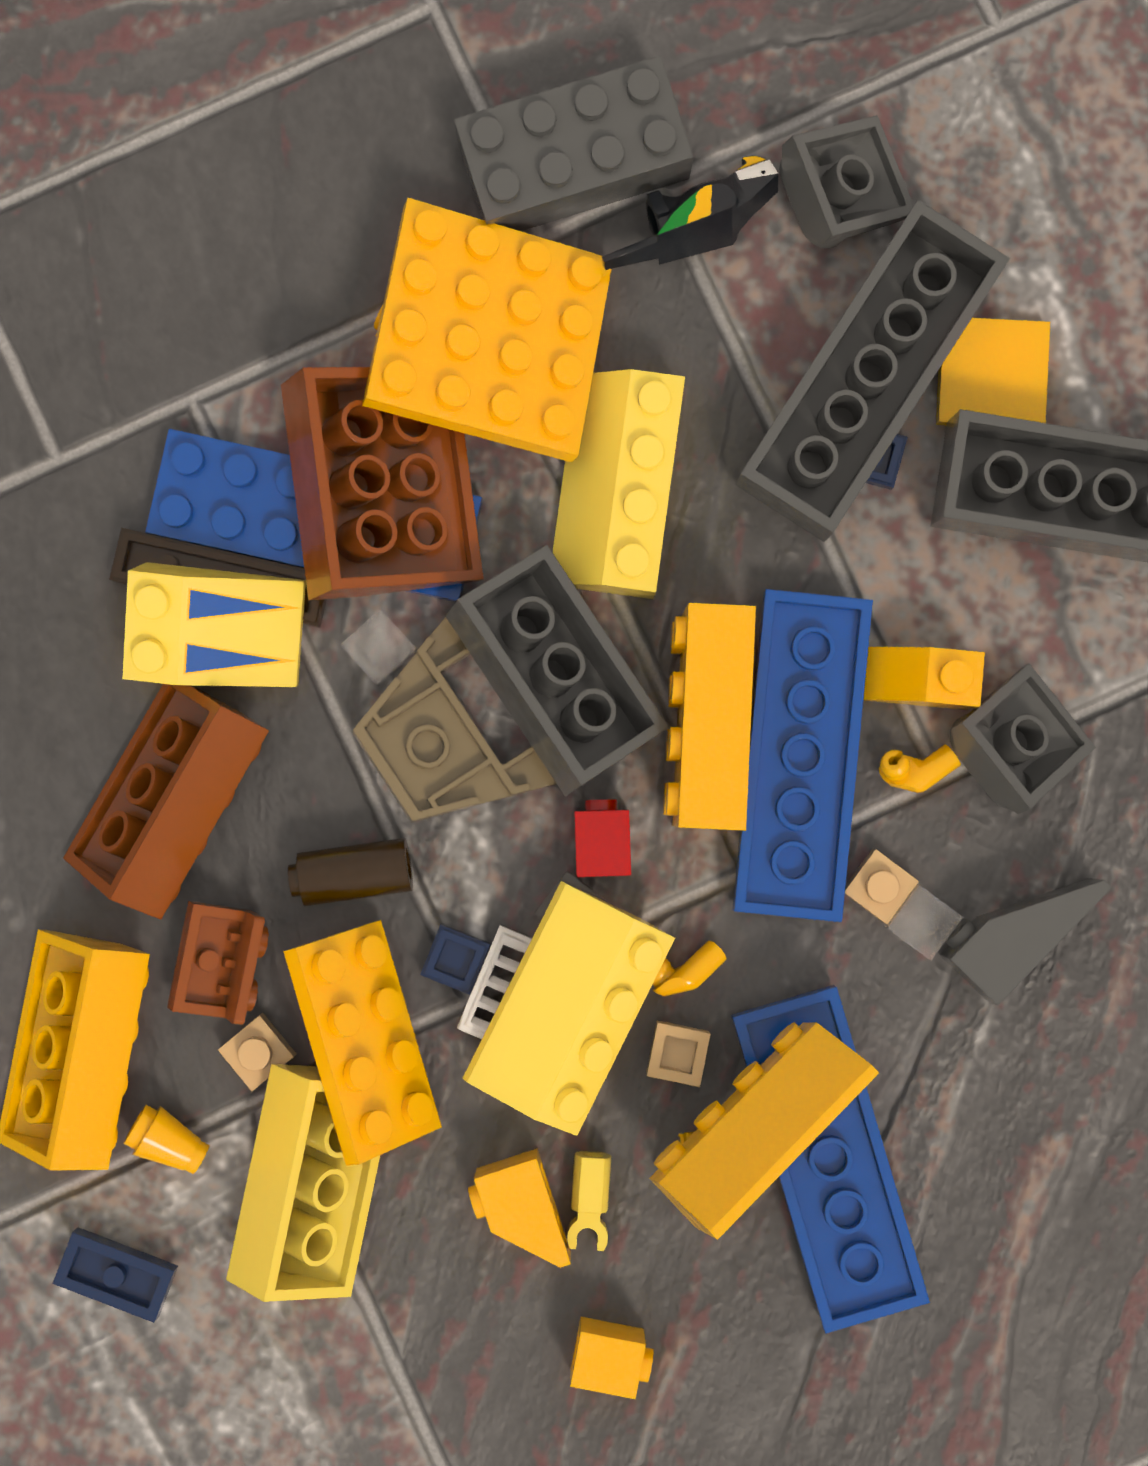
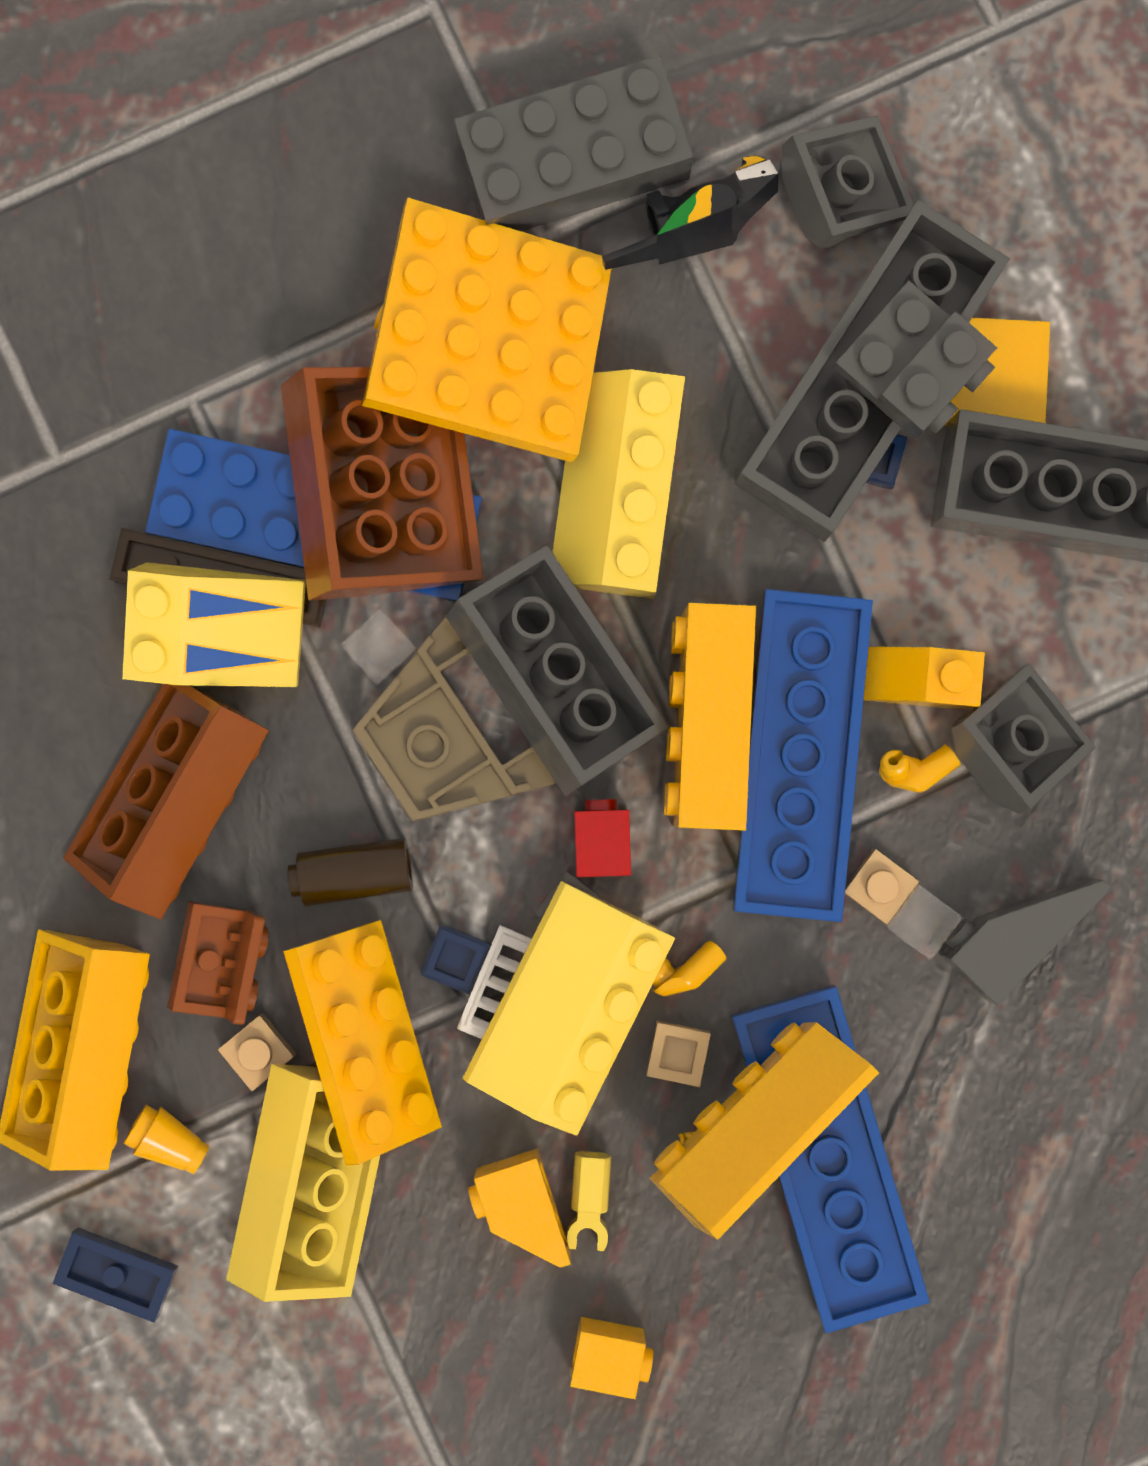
(916, 361): none -> dark grey plate

